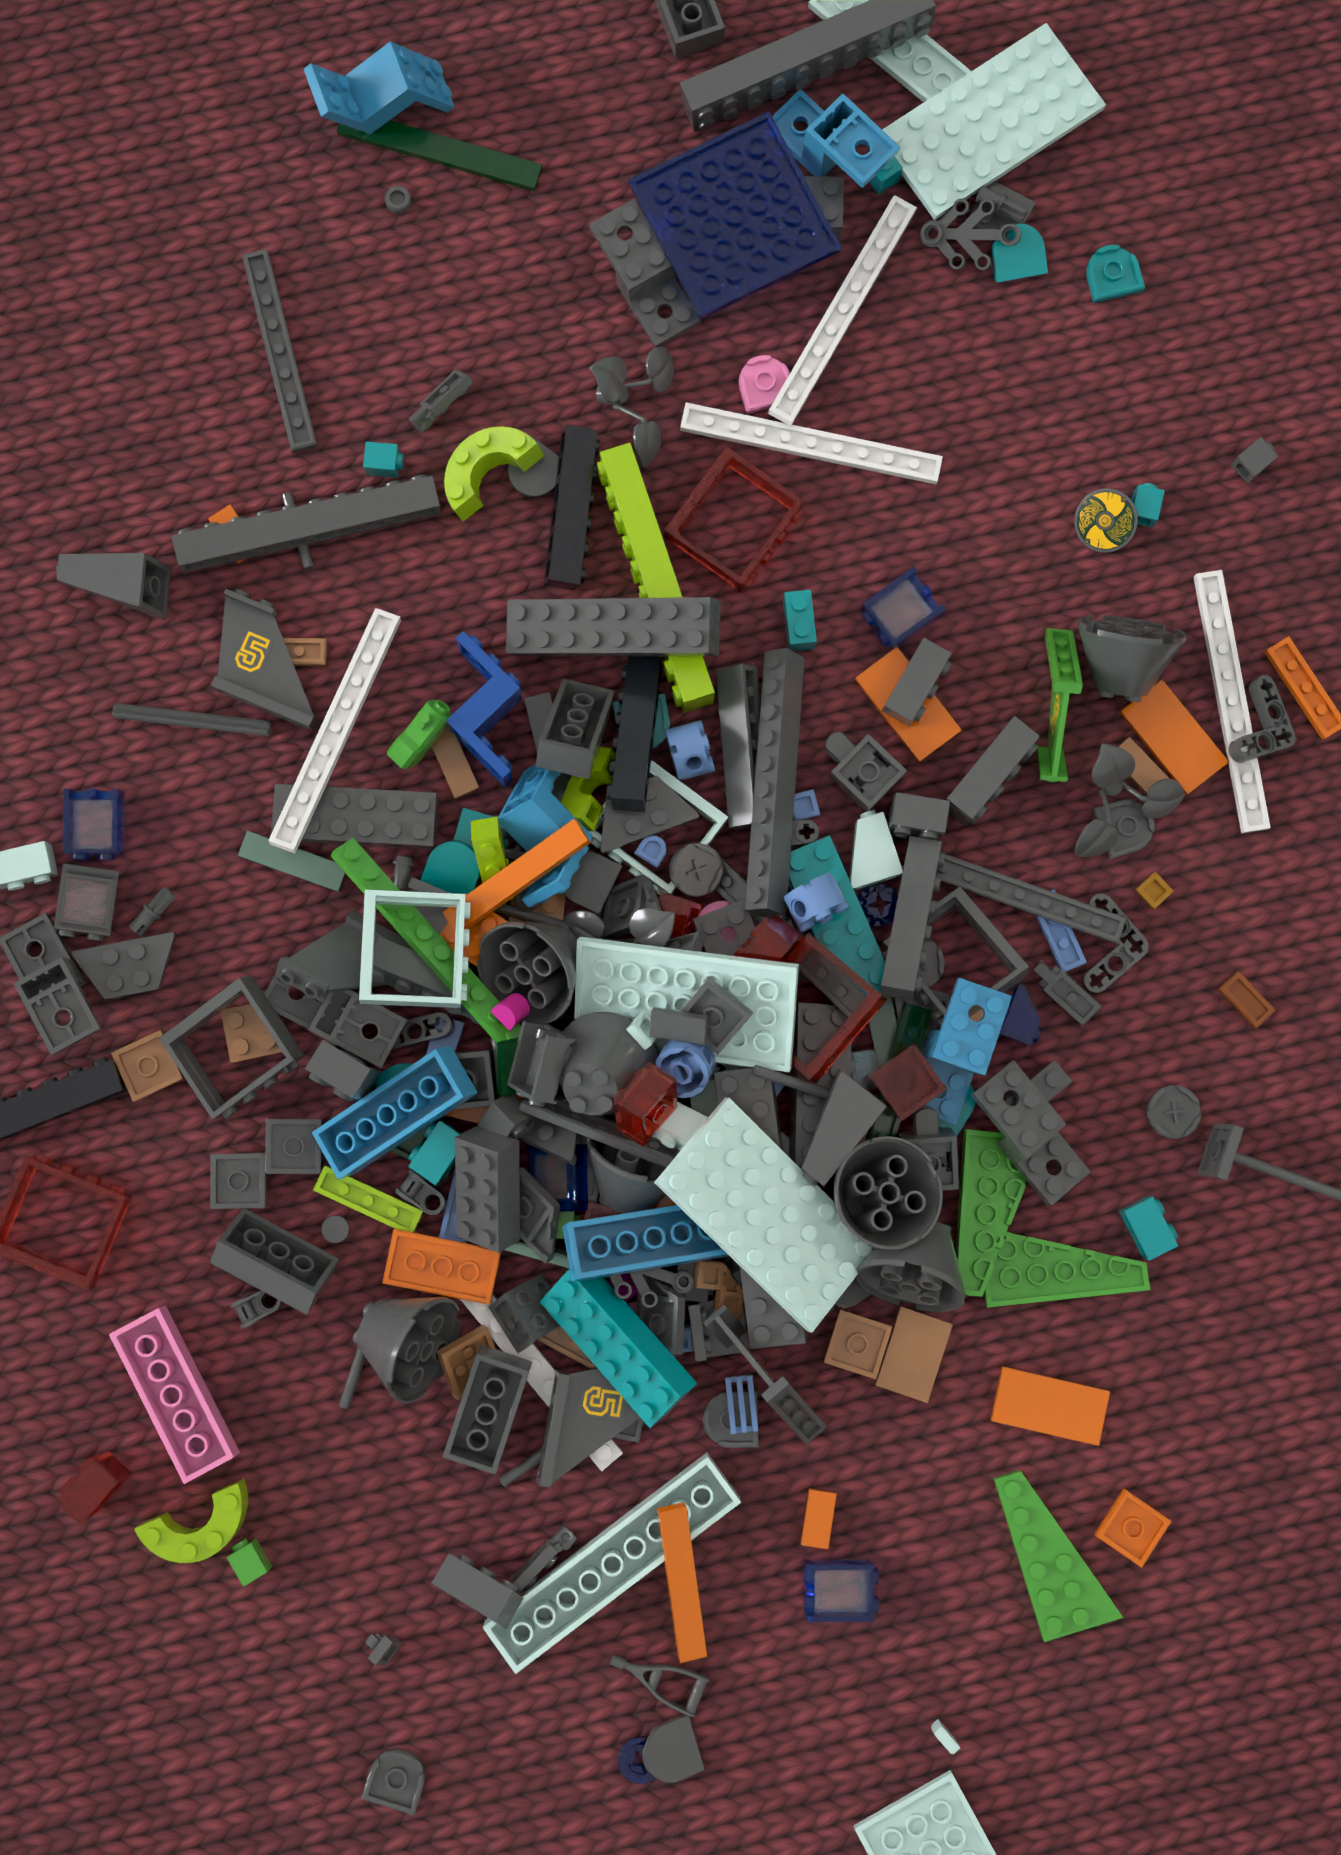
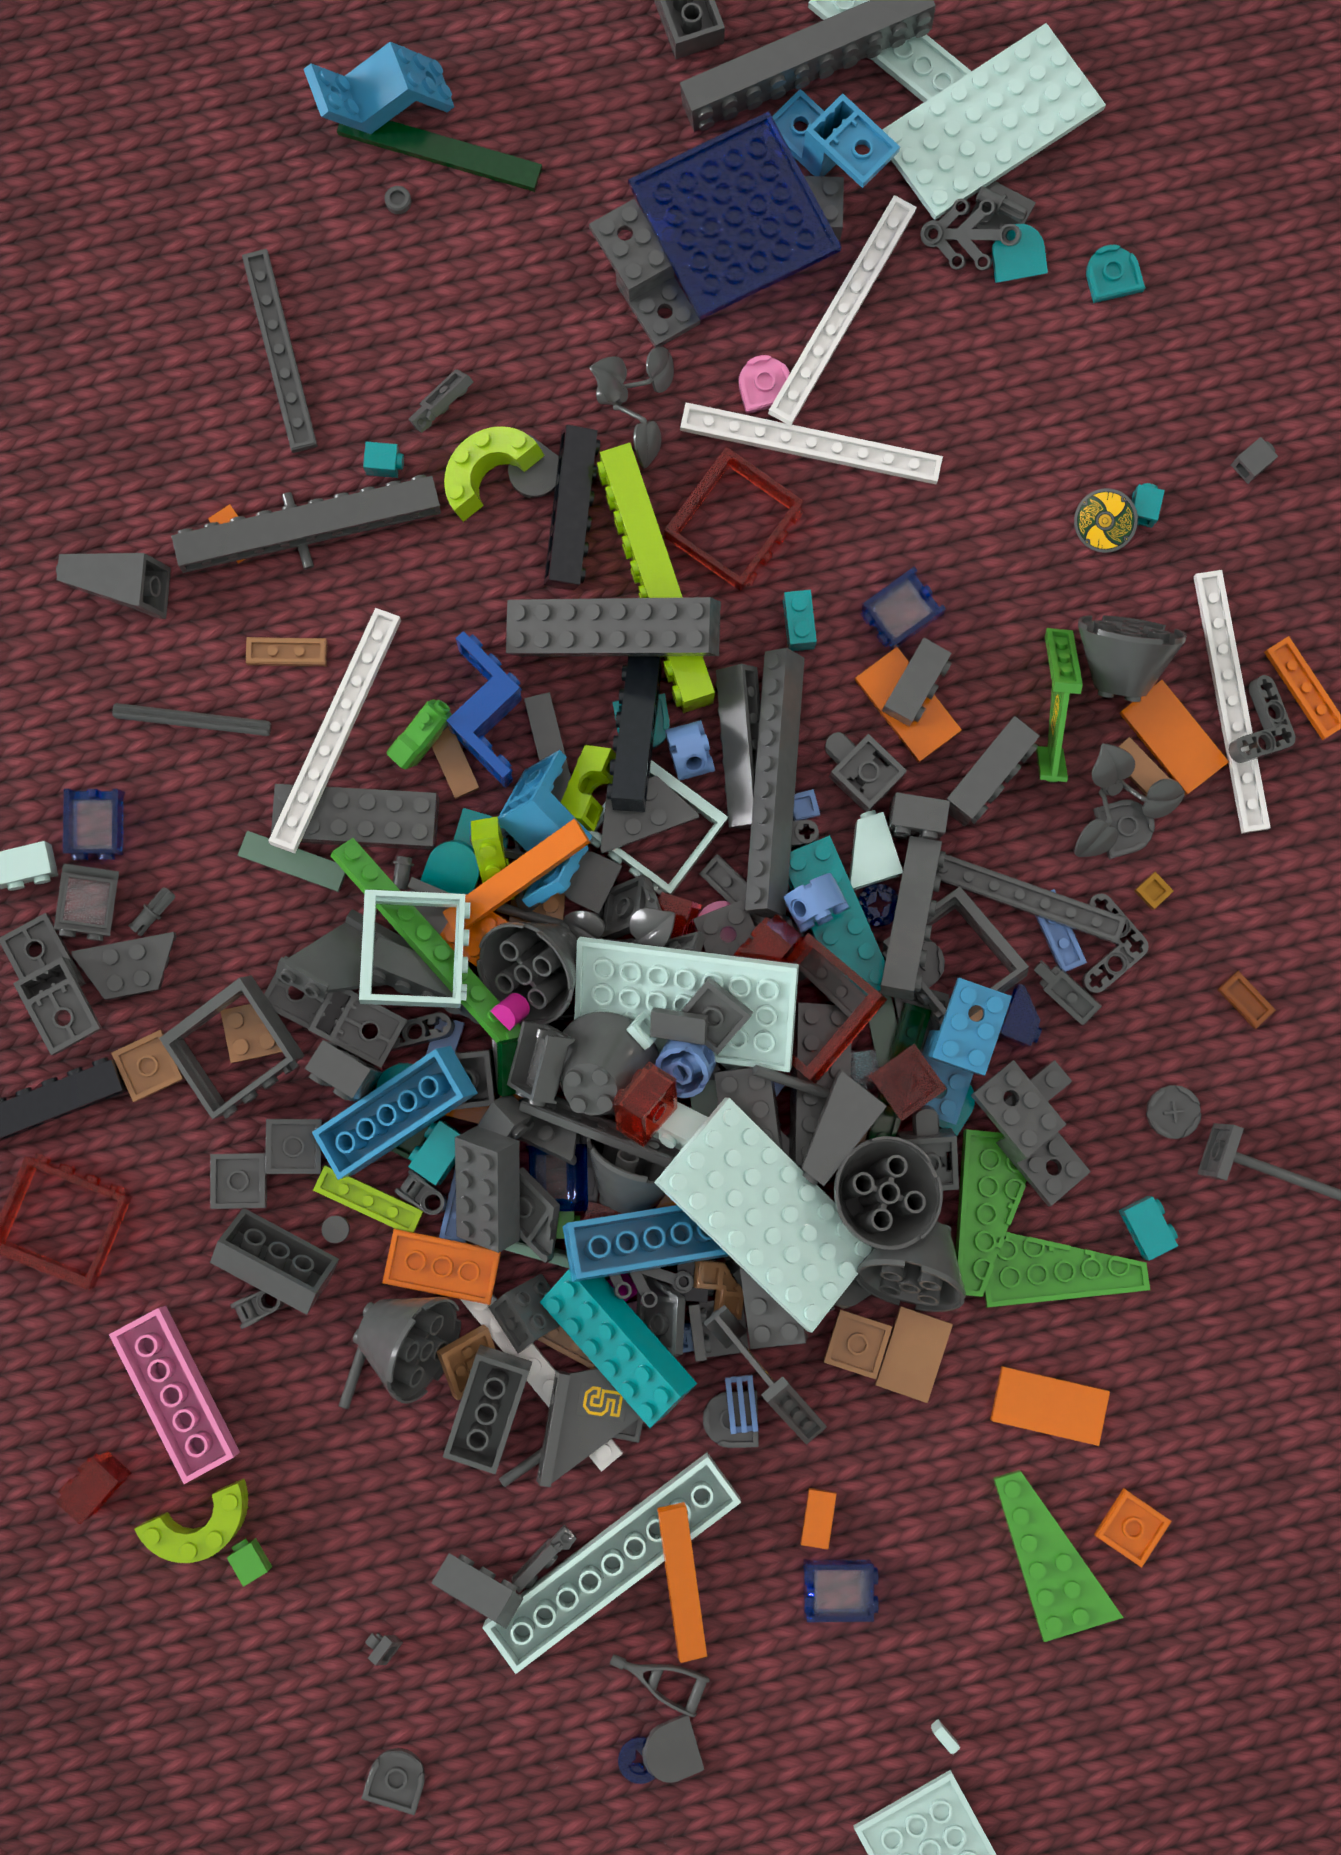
(257, 663): dark grey piece -> none
(575, 728): dark grey brick -> none
(652, 850): medium blue tile -> none
(695, 869): dark grey tile -> none
(887, 176): teal brick -> none

